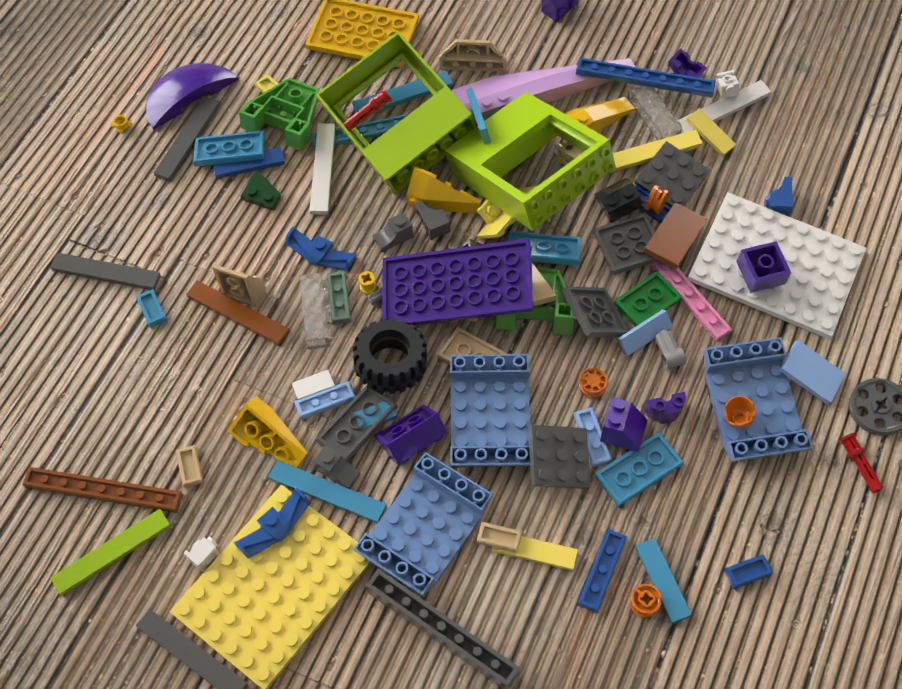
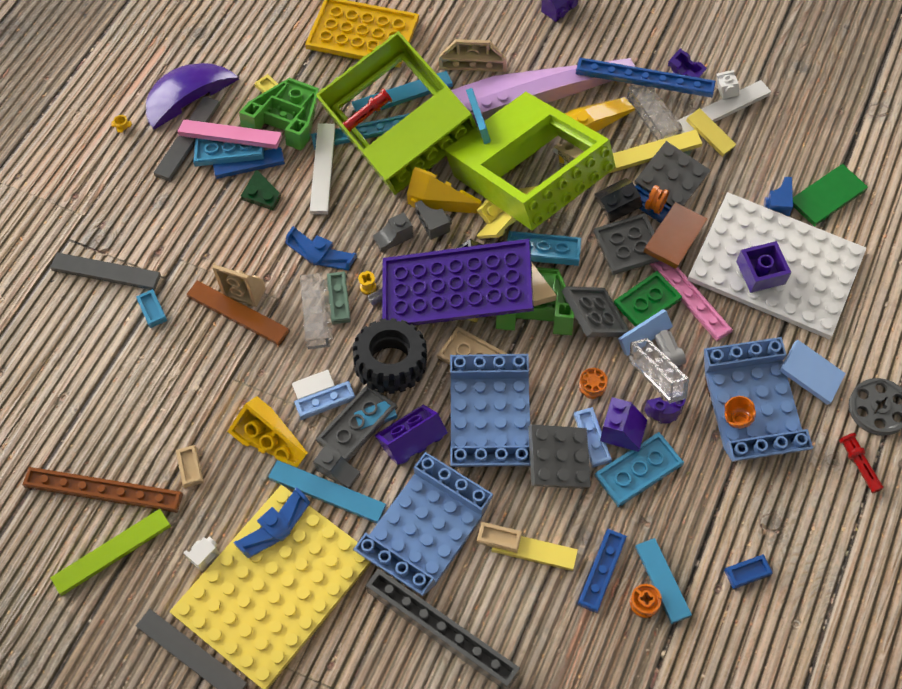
(230, 134): none -> bright pink tile
(659, 370): none -> clear brick
(828, 194): none -> green tile

